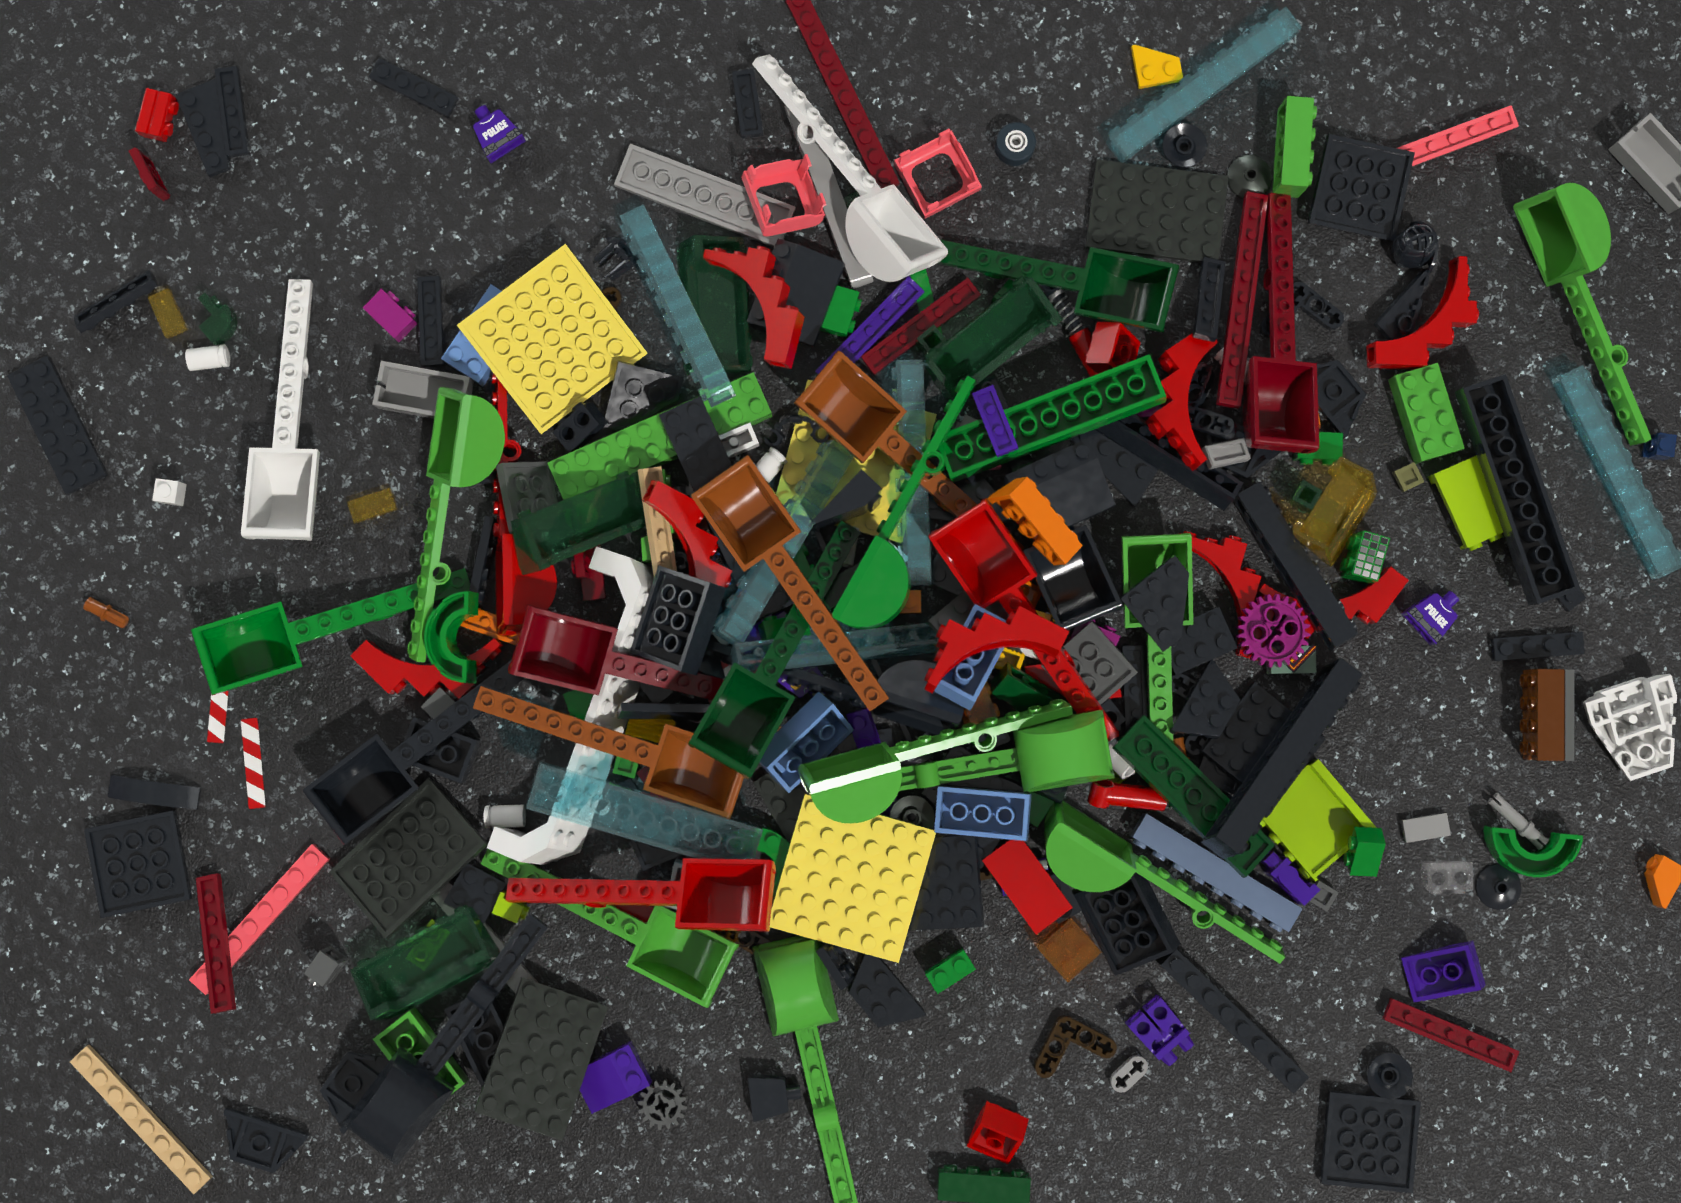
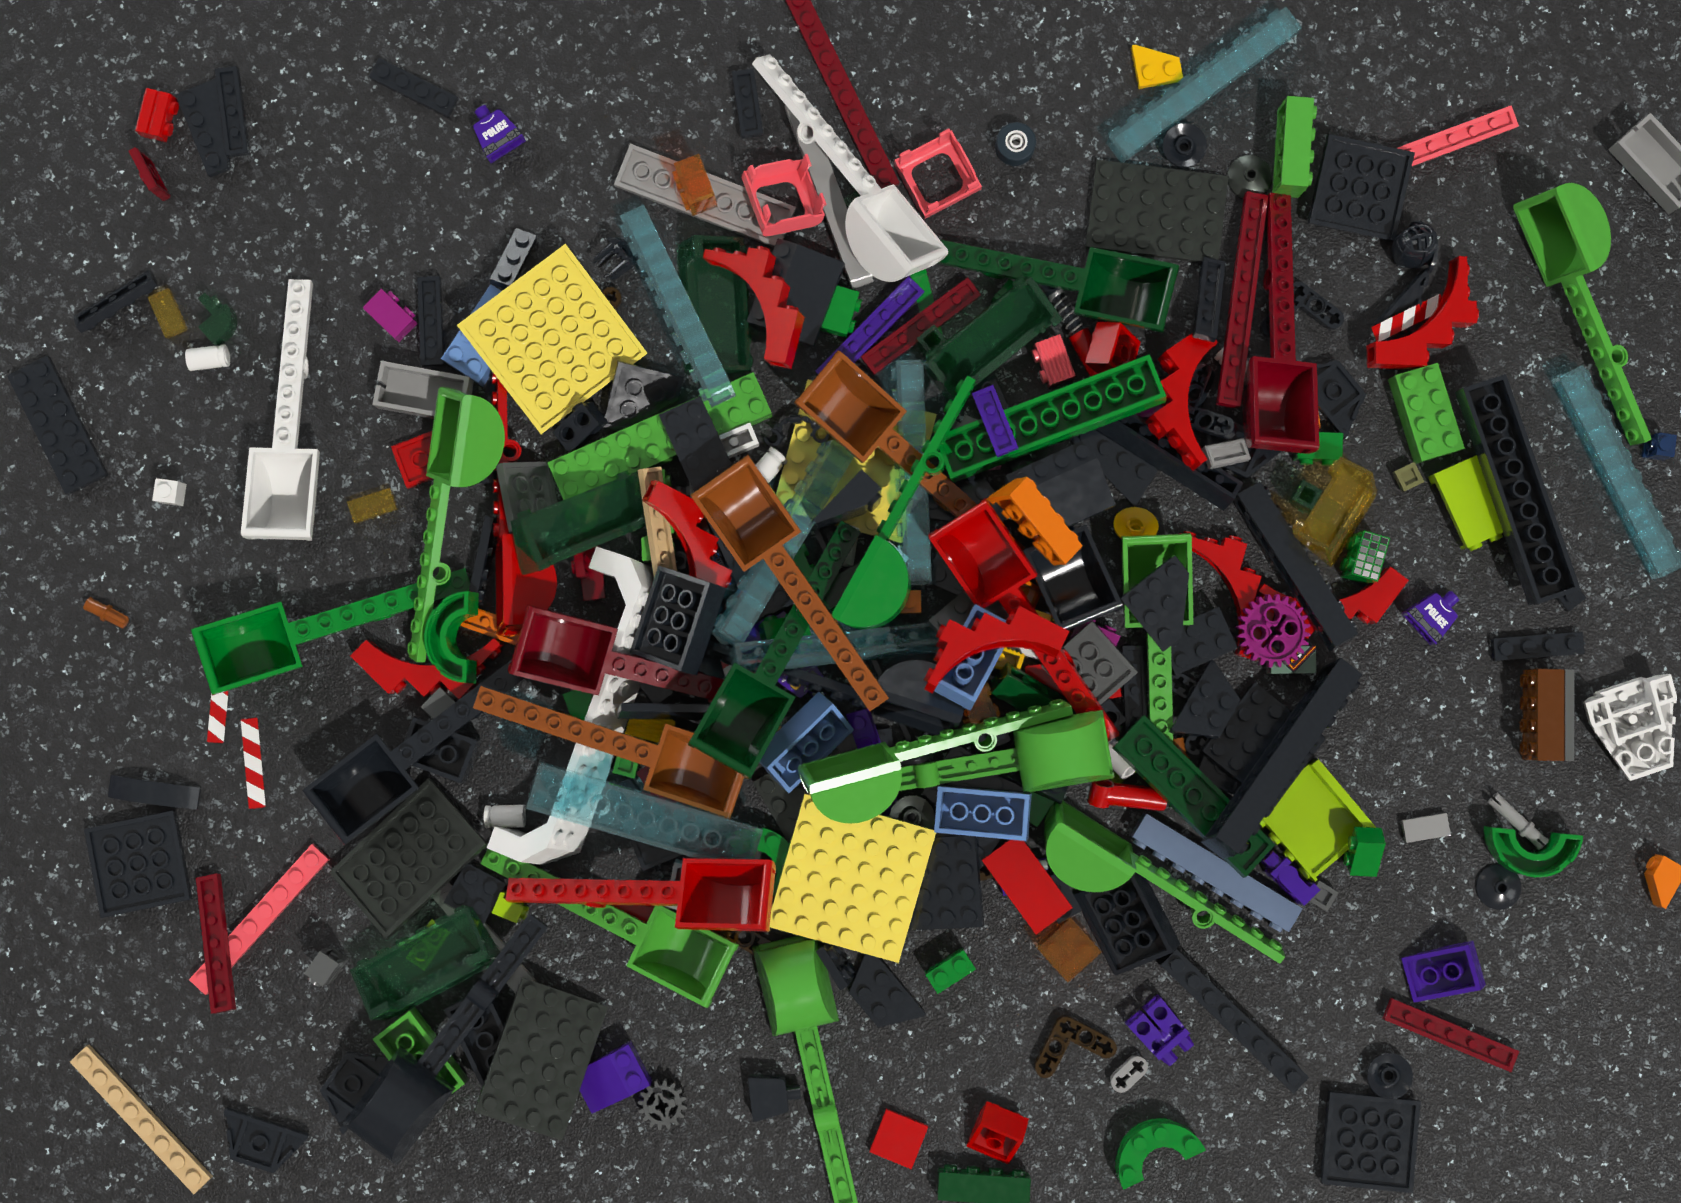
(413, 459): none -> red tile
(513, 258): none -> plate
(696, 187): none -> clear orange brick
(898, 1138): none -> red tile
(1053, 361): none -> coral brick
(1135, 518): none -> yellow dish
(1150, 1136): none -> green brick
(1406, 318): none -> sticker
(1447, 871): clear brick -> none

